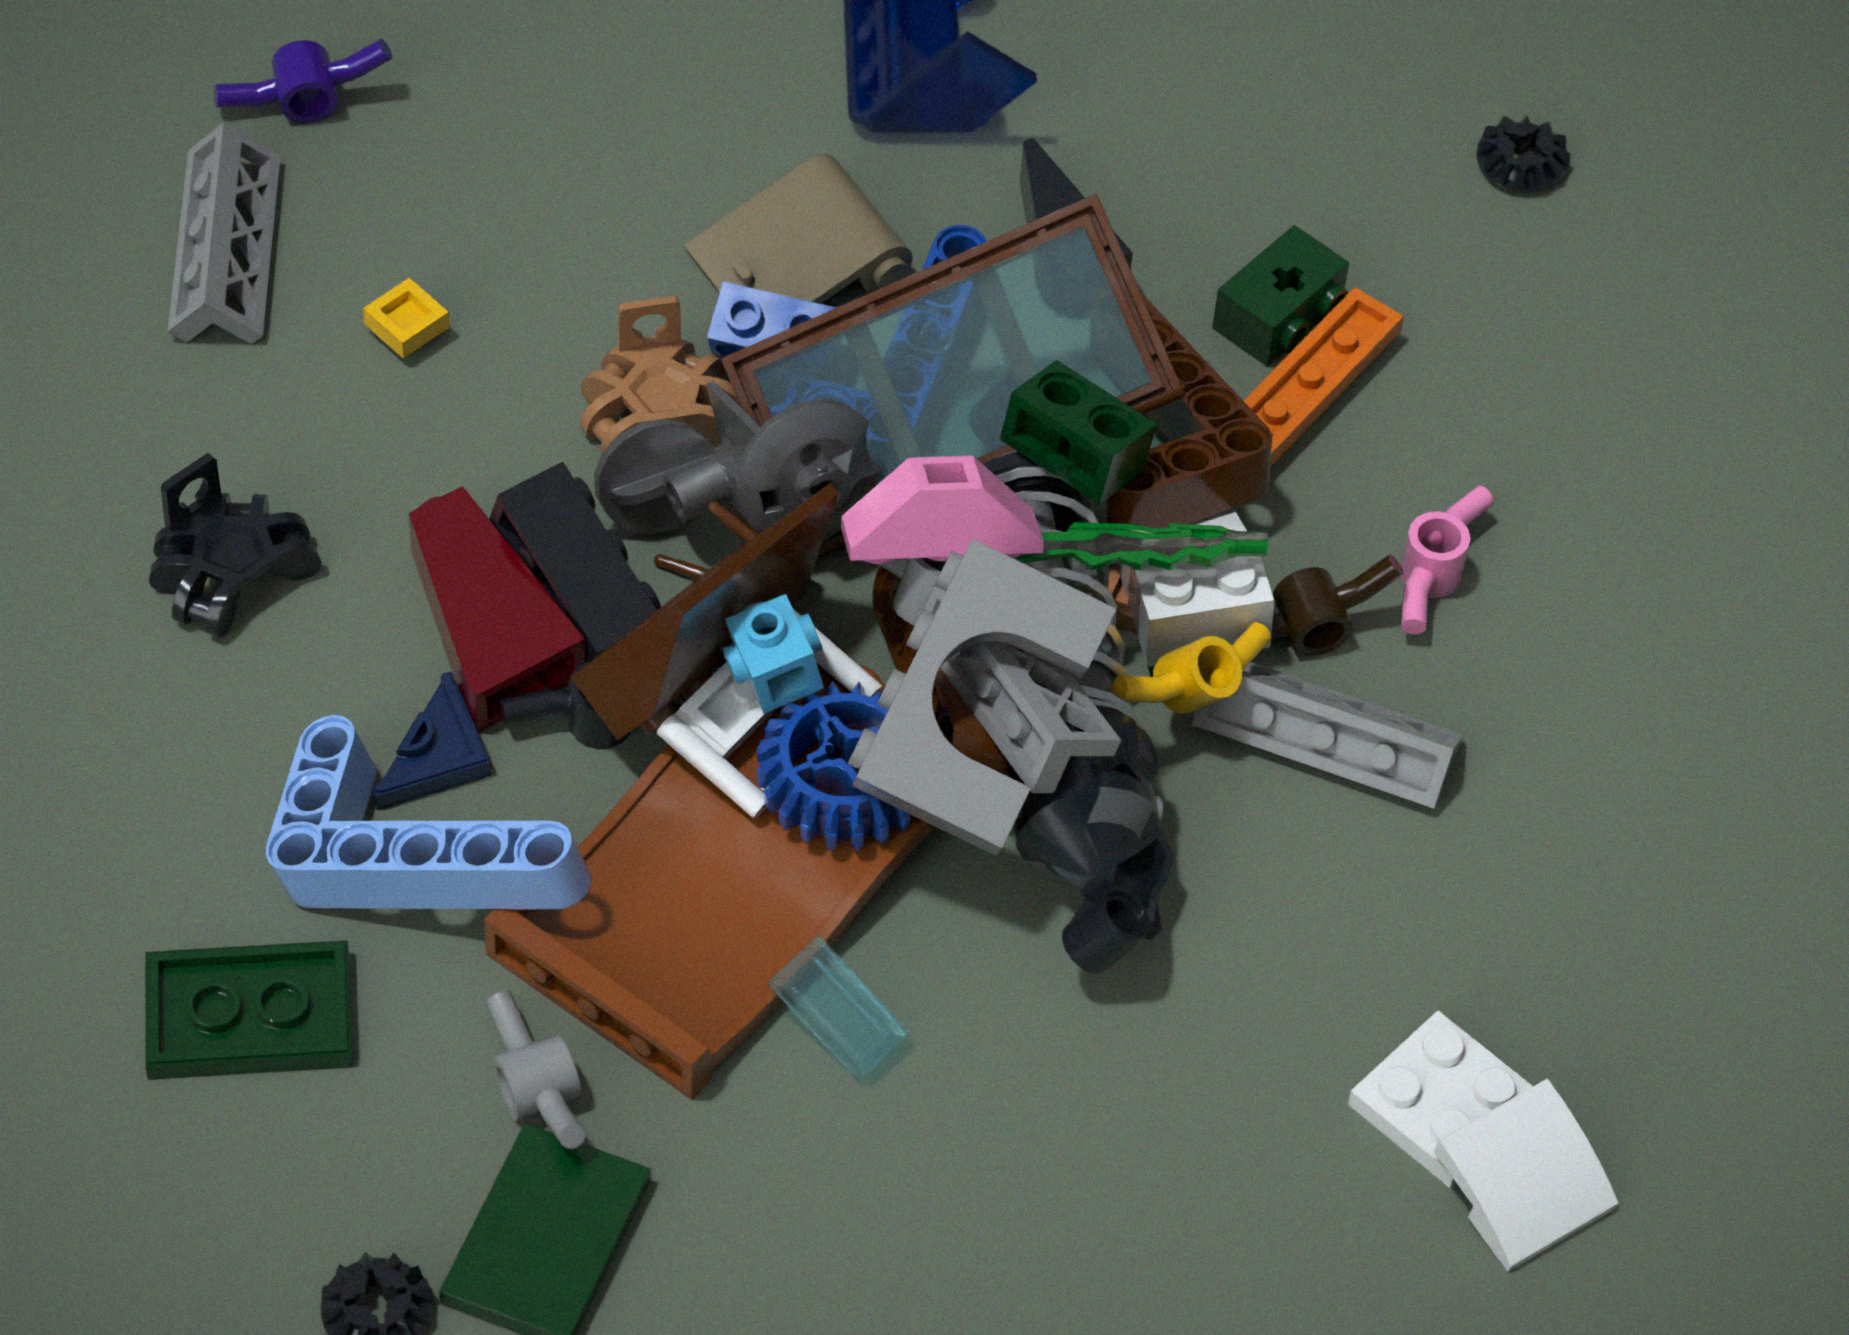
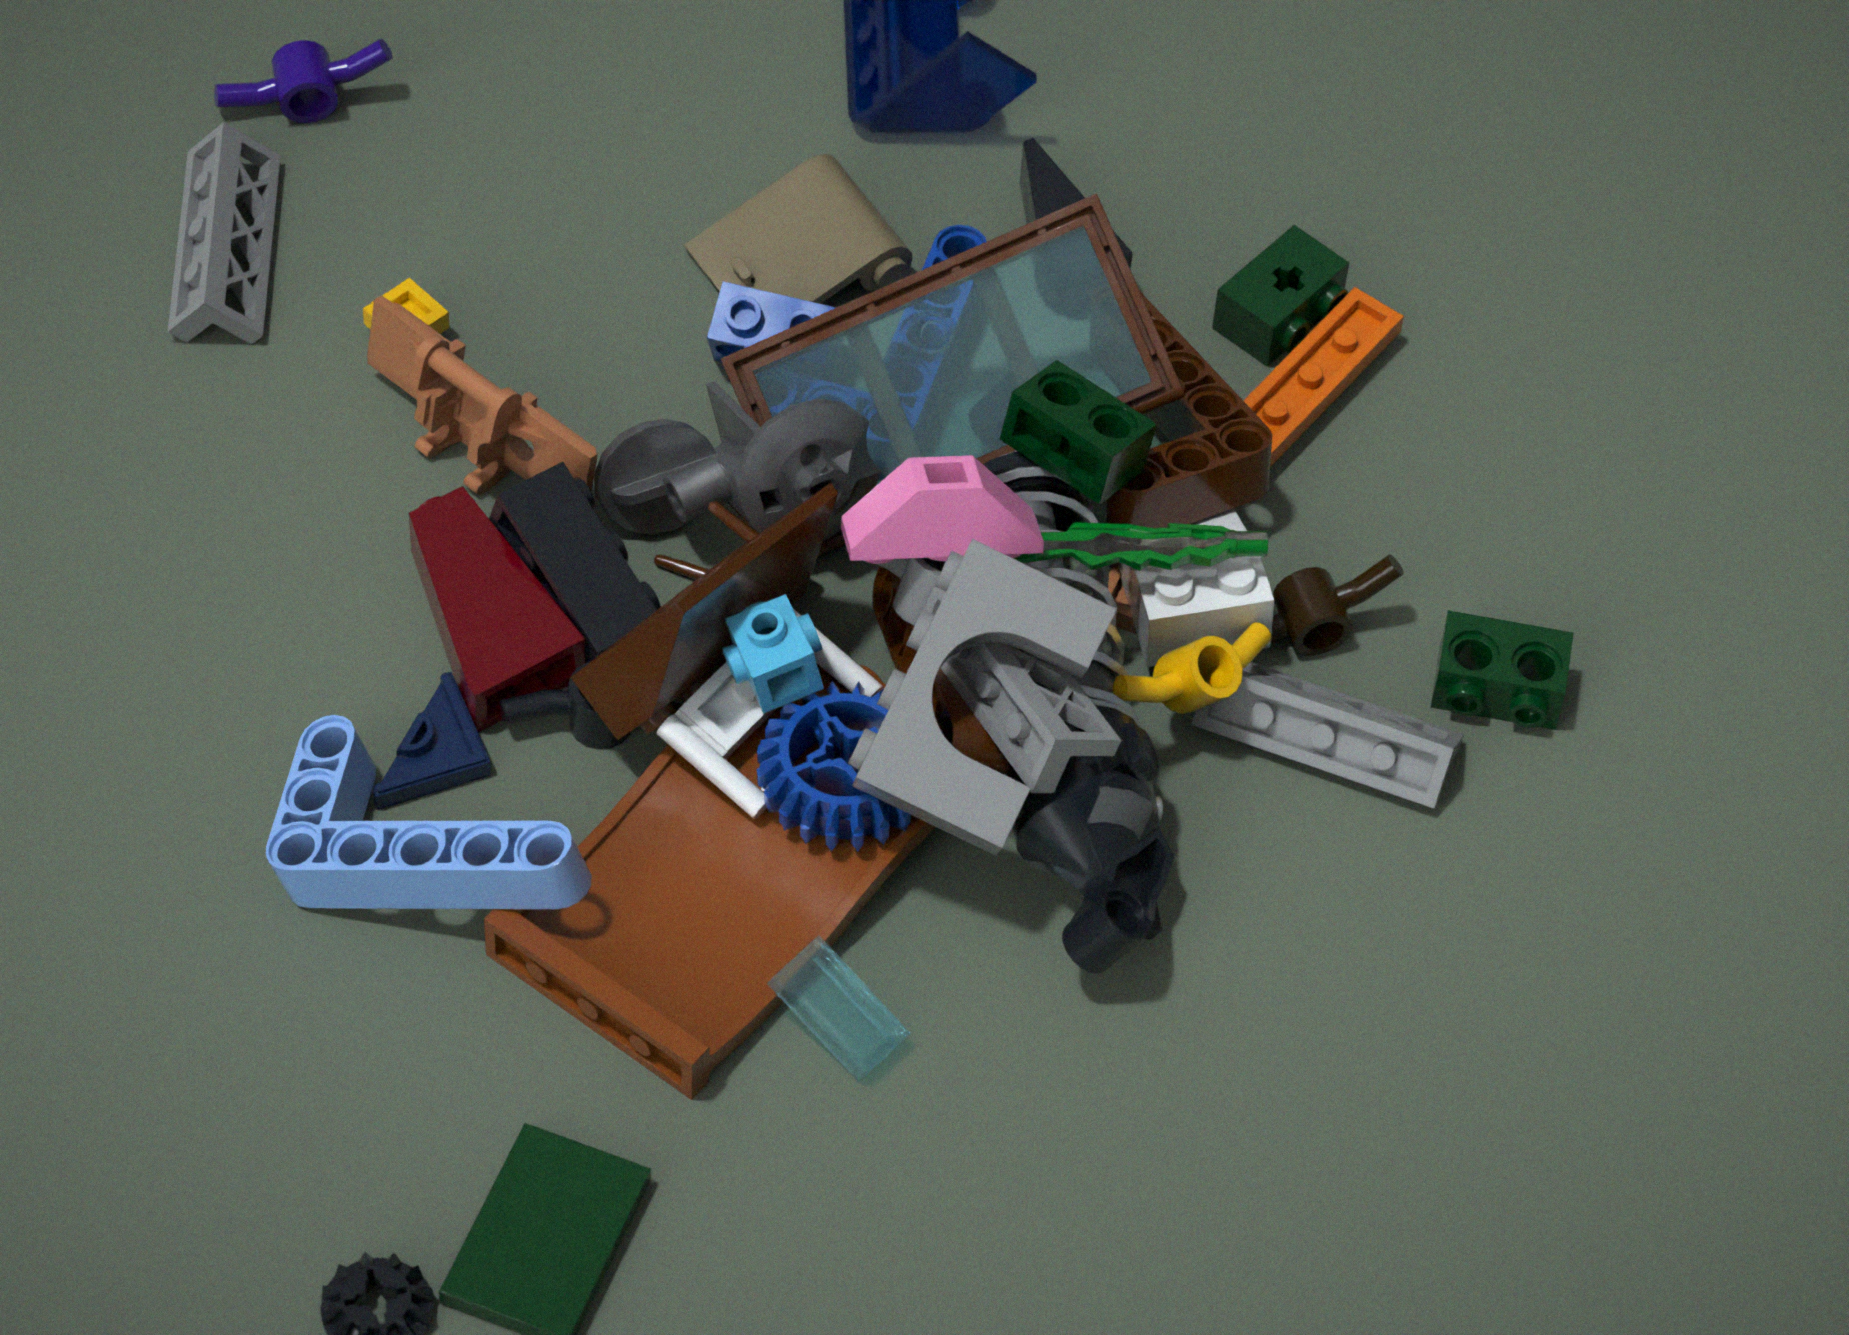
(223, 543): black piece -> none
(247, 1009): dark green tile -> none
(469, 408): none -> nougat piece
(535, 1074): light grey piece -> none
(651, 377): medium nougat piece -> none
(1433, 1088): white plate -> none
(1437, 555): bright pink piece -> none
(1502, 670): none -> dark green brick
(1527, 172): black gear -> none
(1527, 1174): white slope -> none

